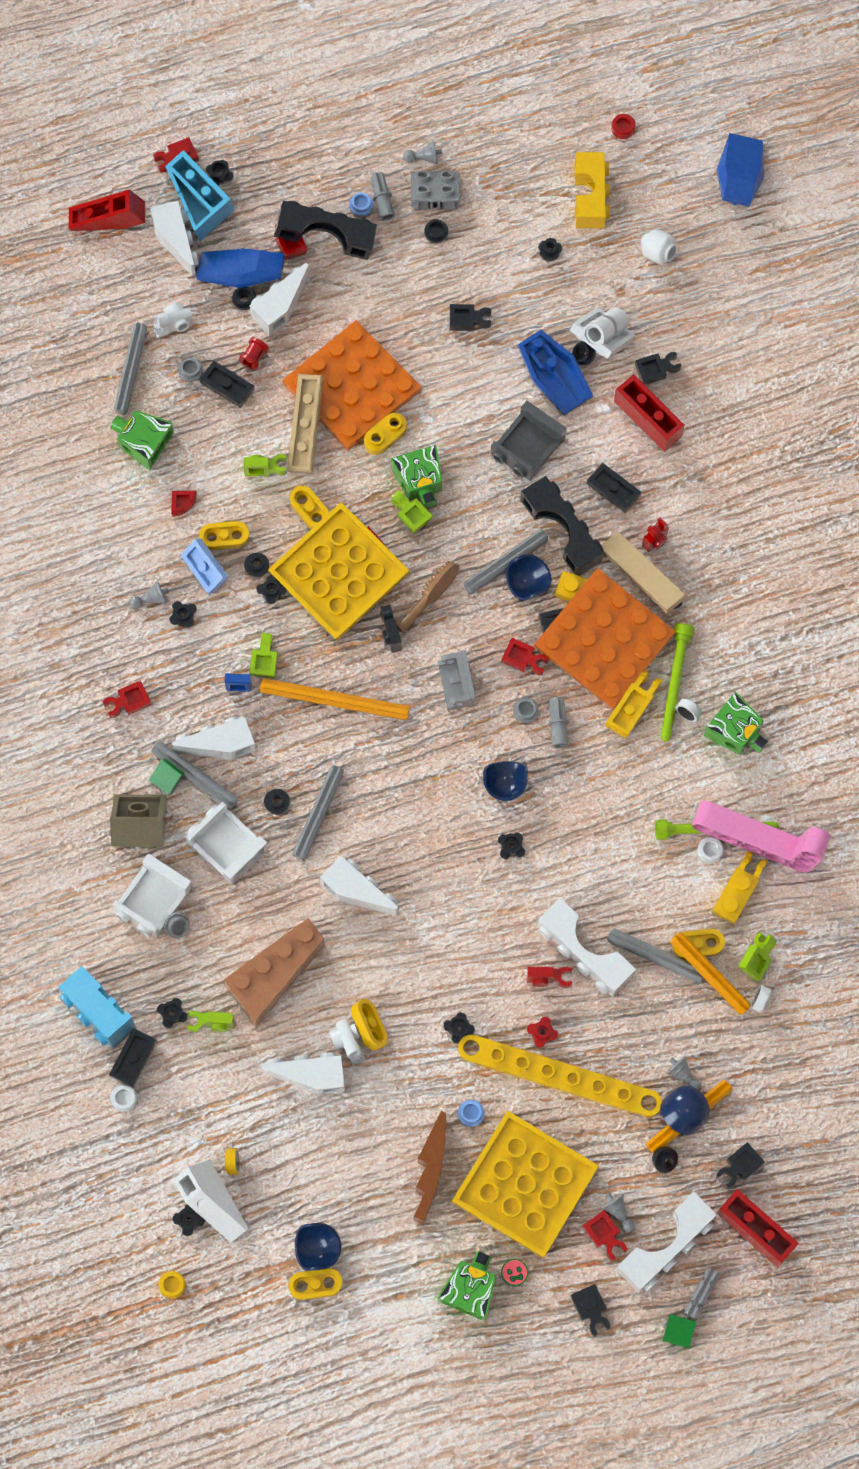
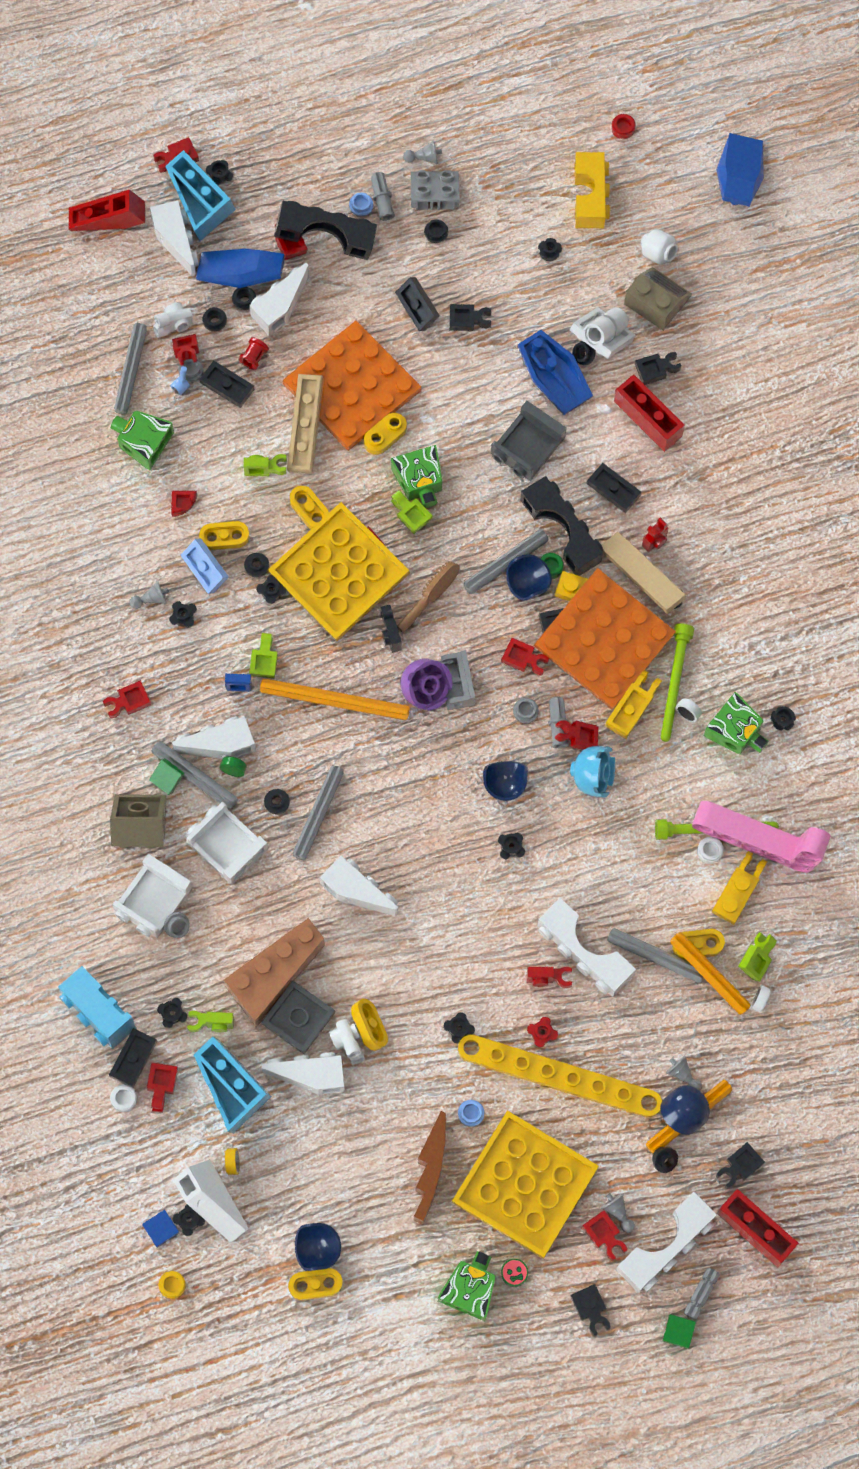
(160, 1228): none -> blue tile
(161, 1081): none -> red plate
(181, 383): none -> light blue hand
(186, 348): none -> red plate
(211, 313): none -> black plate
(231, 1084): none -> medium azure wedge
(233, 766): none -> green tile
(298, 1017): none -> dark grey plate
(417, 304): none -> black plate
(426, 683): none -> medium lavender cylinder
(554, 564): none -> green tile
(580, 733): none -> red plate
(594, 770): none -> medium azure cylinder
(656, 297): none -> dark tan slope
(784, 712): none -> black plate

